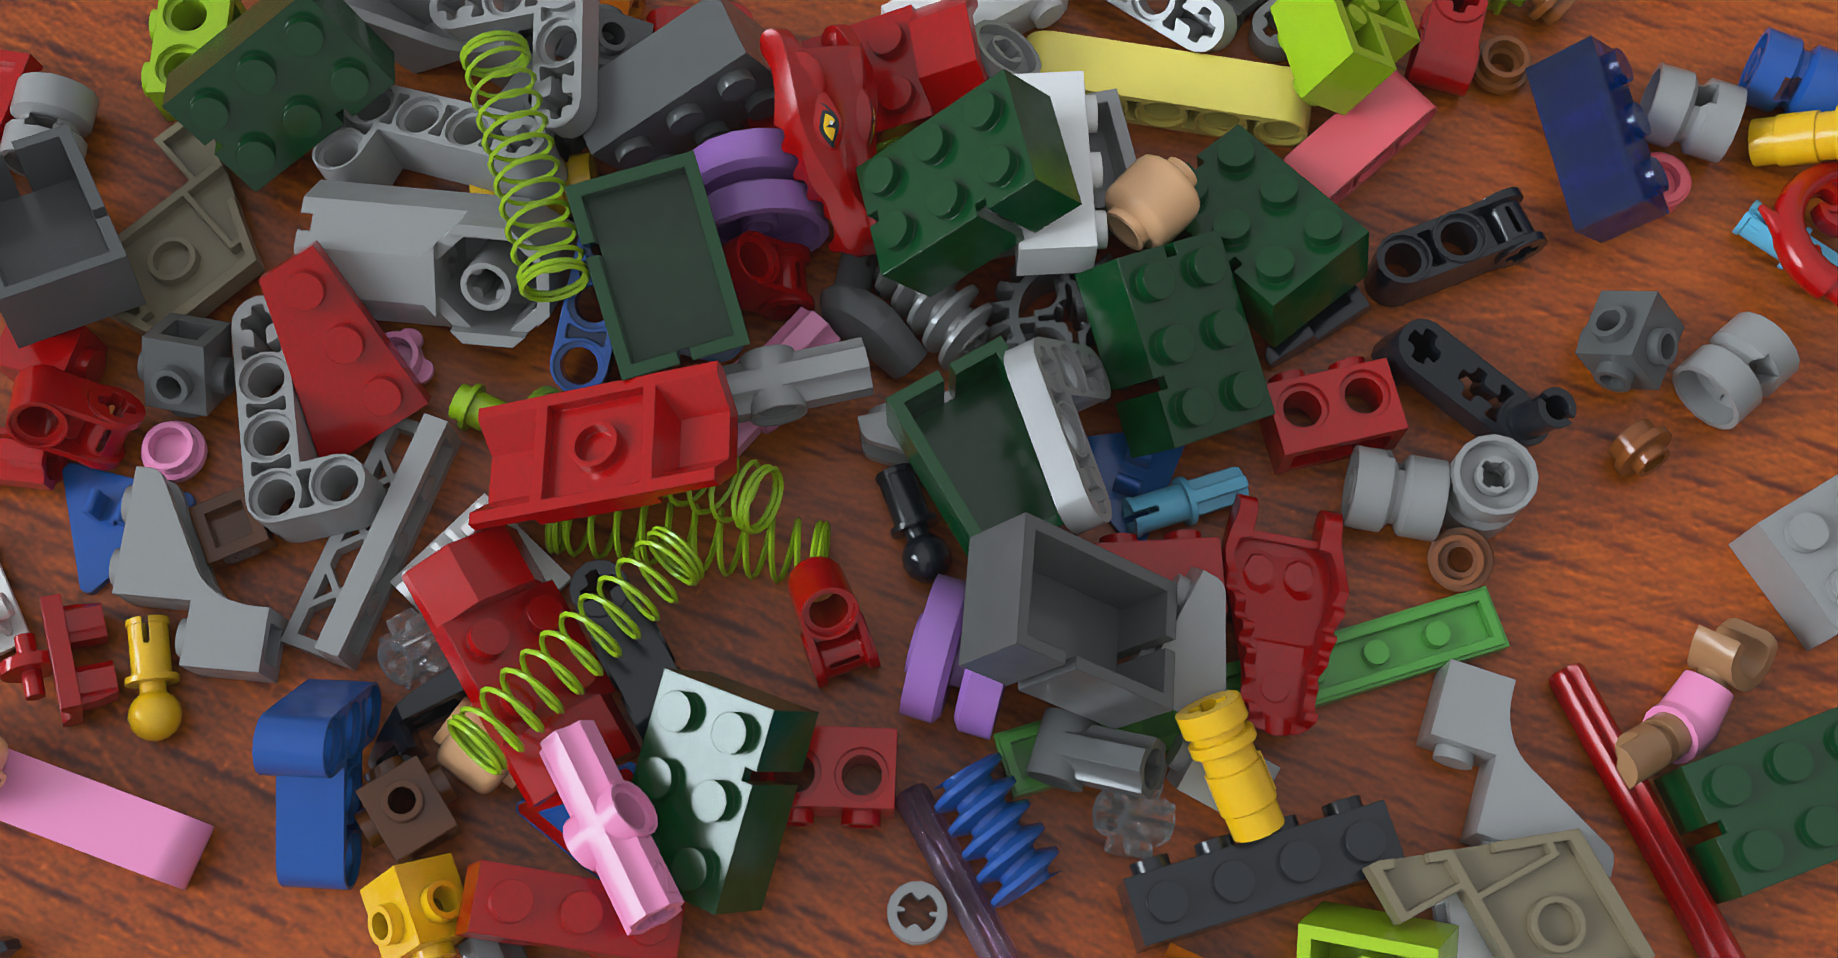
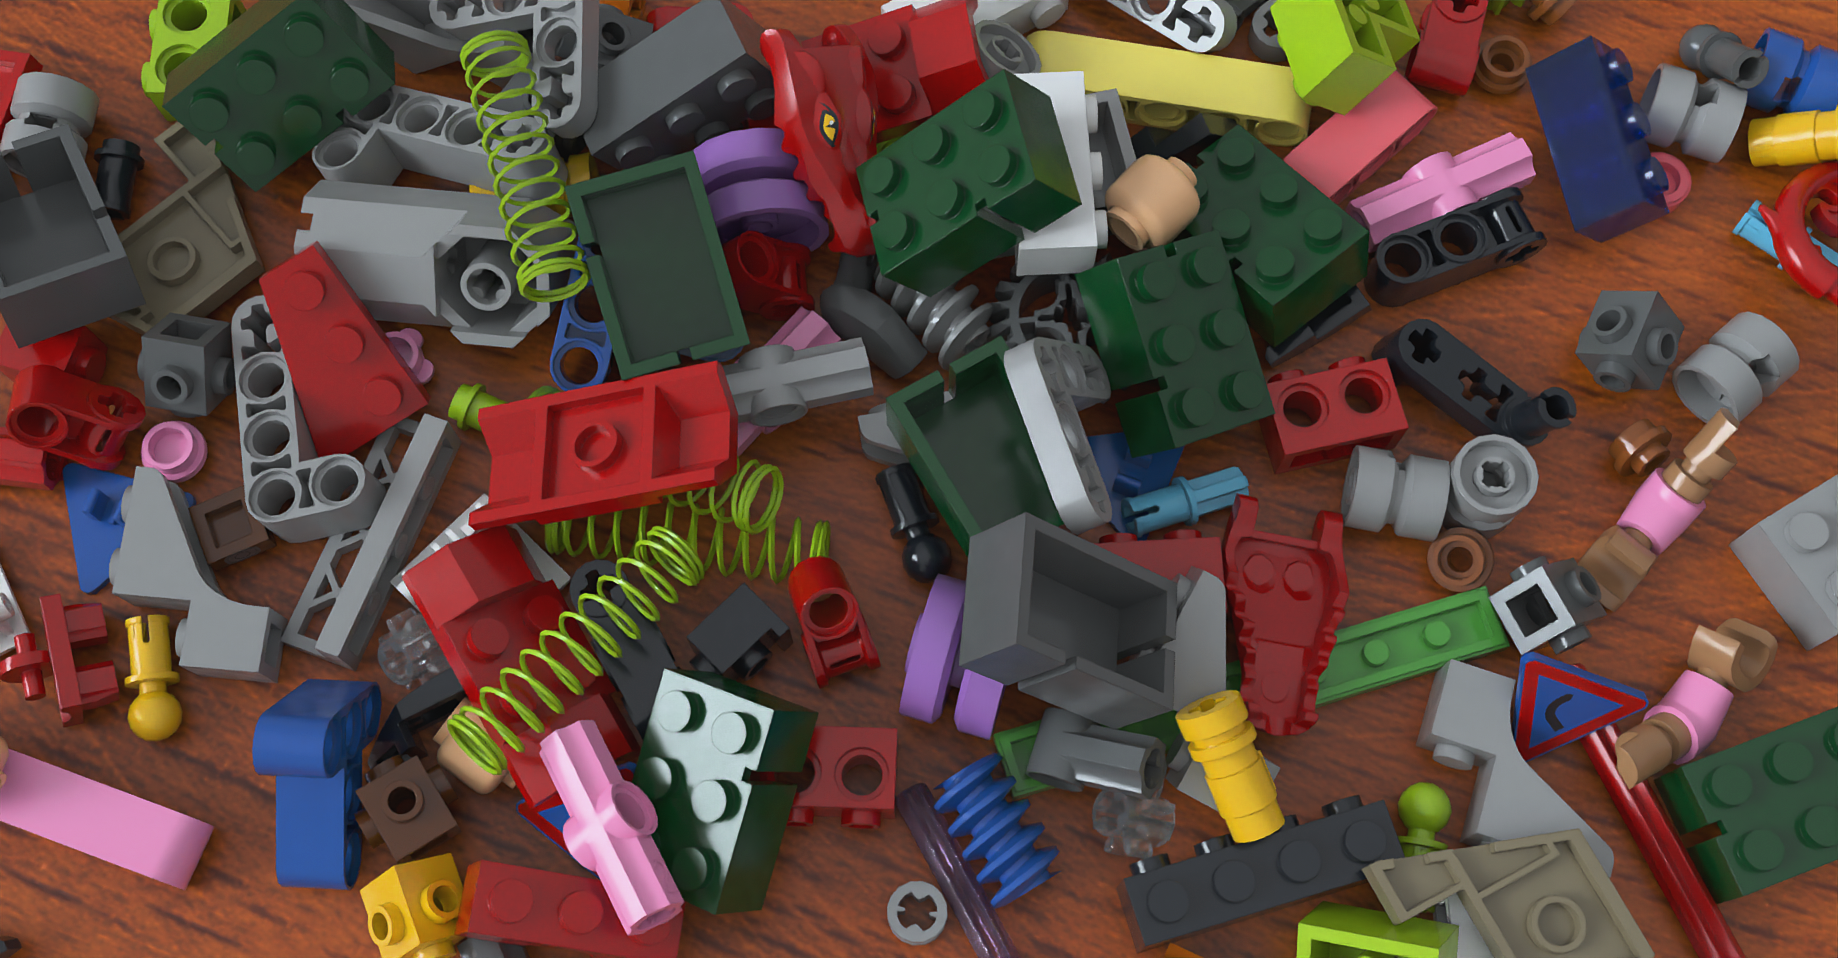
(116, 175): none -> black pin
(738, 637): none -> black brick
(1185, 142): none -> black slope
(1424, 812): none -> lime pin
(1443, 186): none -> bright pink piece
(1549, 605): none -> dark grey brick
(1564, 704): none -> piece
(1660, 512): none -> medium nougat piece
(1722, 56): none -> dark grey pin

